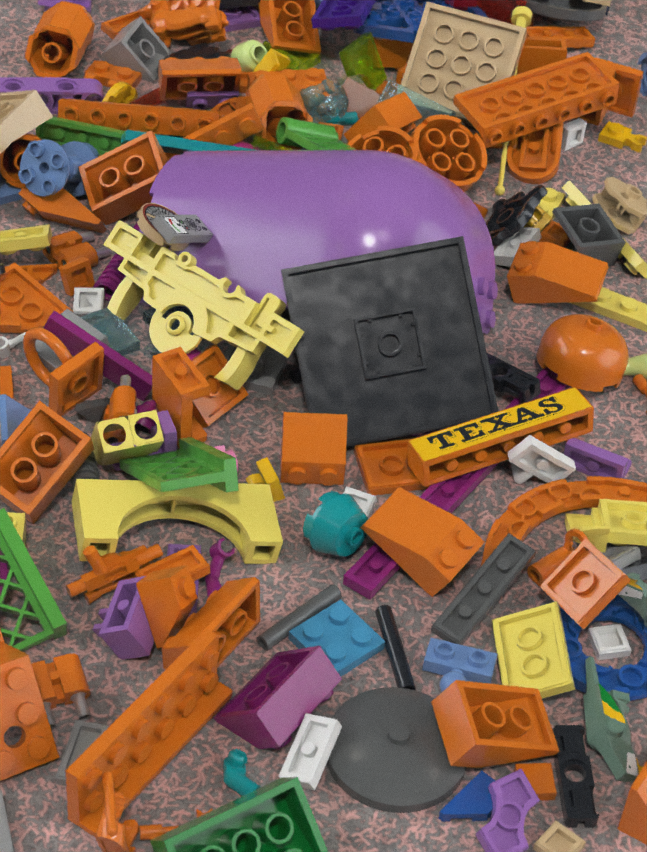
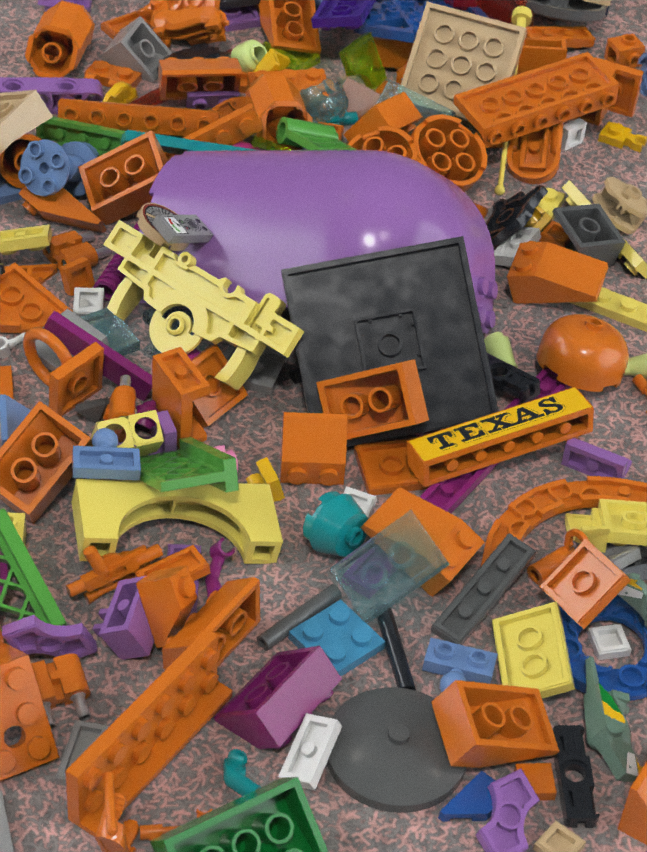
(36, 636): none -> medium lavender tile
(105, 459): none -> medium blue plate
(376, 398): none -> orange slope
(389, 566): none -> clear light blue tile
(500, 347): none -> yellowish green cone
(538, 459): white plate -> none
(624, 50): none -> orange brick

